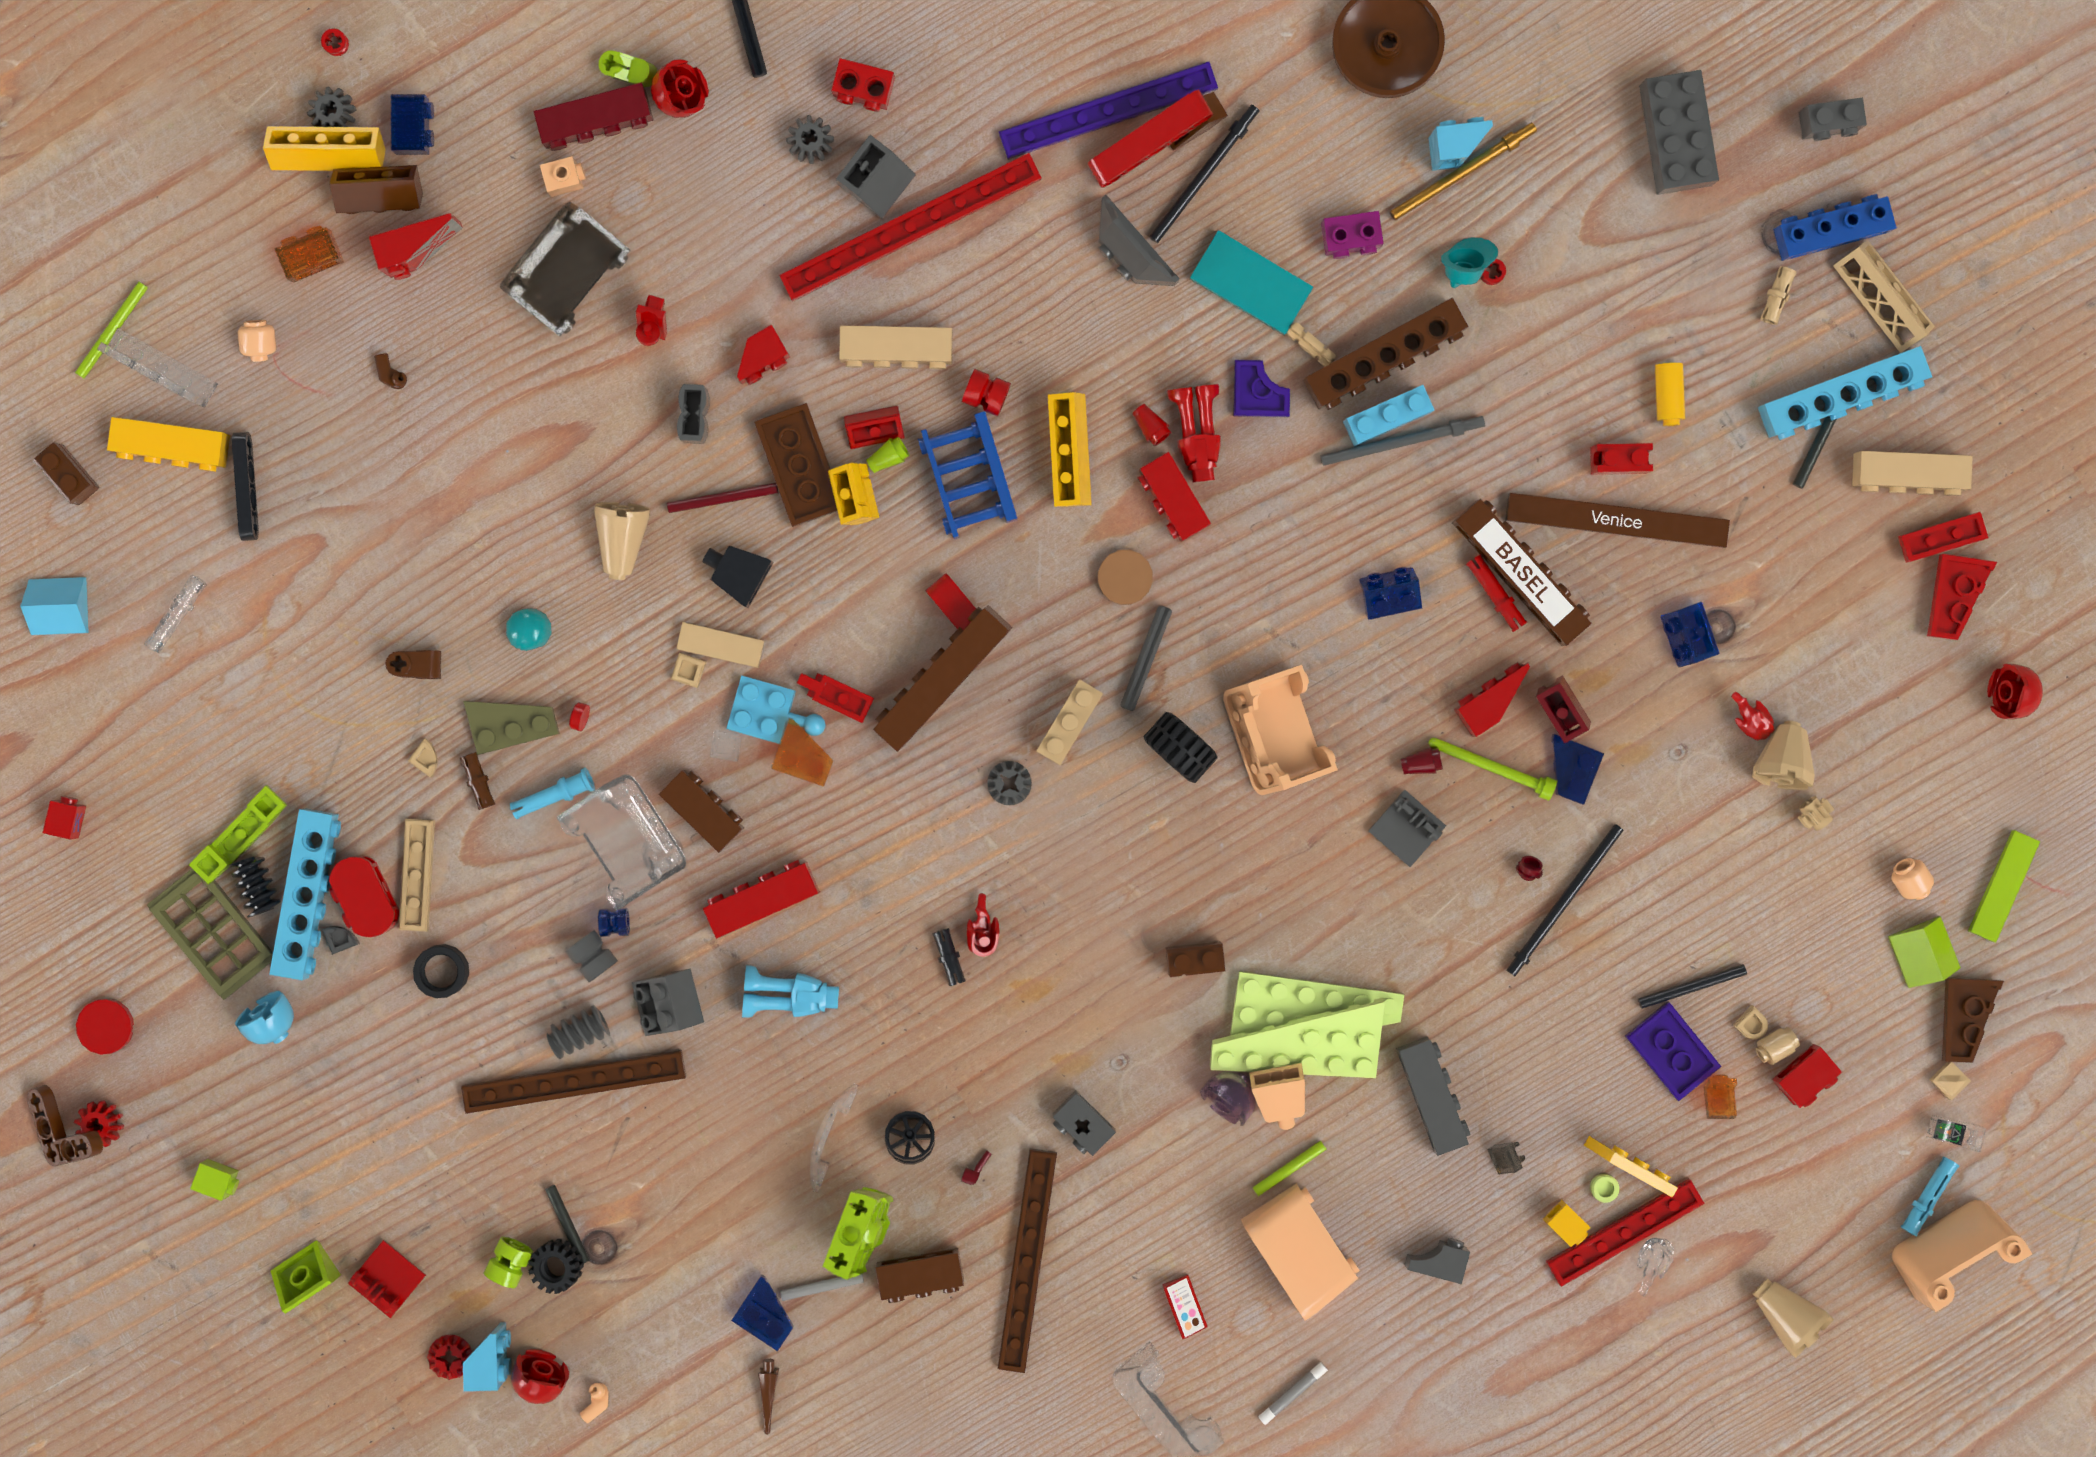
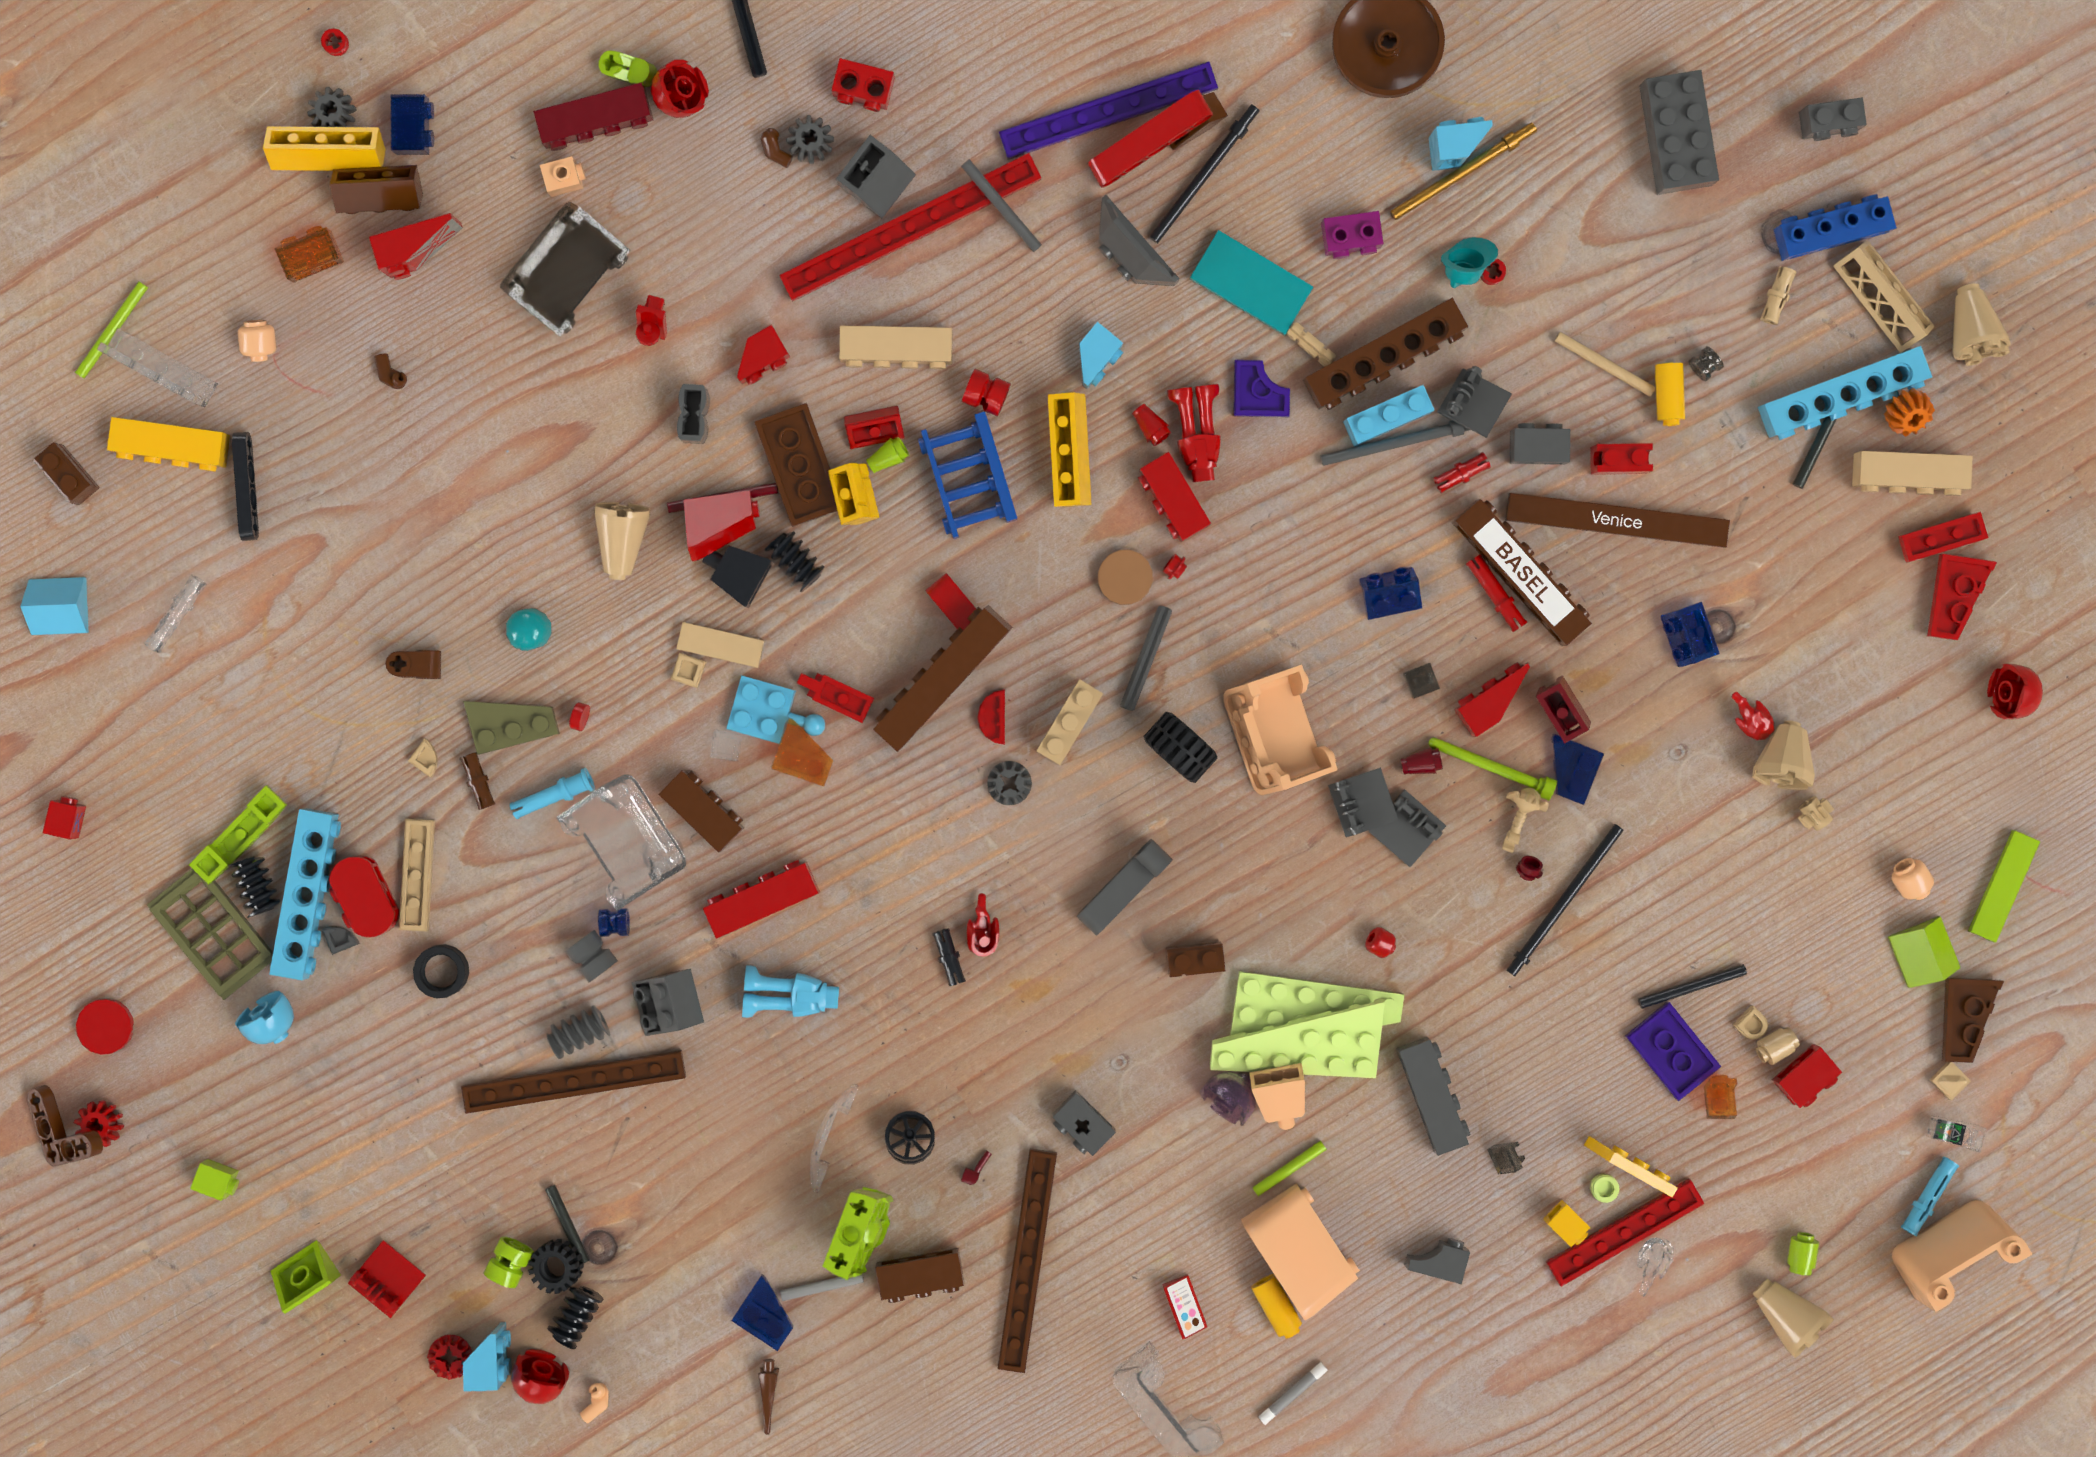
(575, 1316): none -> black piece
(718, 521): none -> slope
(771, 148): none -> reddish brown arm
(795, 559): none -> black piece
(992, 717): none -> red tile
(1001, 205): none -> dark grey bar
(1096, 351): none -> medium azure slope
(1124, 886): none -> dark grey beam
(1175, 567): none -> red plate
(1277, 1306): none -> yellow brick
(1363, 802): none -> dark grey hinge
(1380, 942): none -> red piece
(1421, 680): none -> clear smoke tile
(1462, 472): none -> red pin
(1474, 402): none -> dark grey hinge
(1527, 801): none -> tan piece
(1540, 445): none -> dark grey brick
(1605, 364): none -> tan bar
(1706, 363): none -> clear smoke wheel
(1803, 1253): none -> lime brick
(1909, 412): none -> orange gear
(1977, 327): none -> tan cone

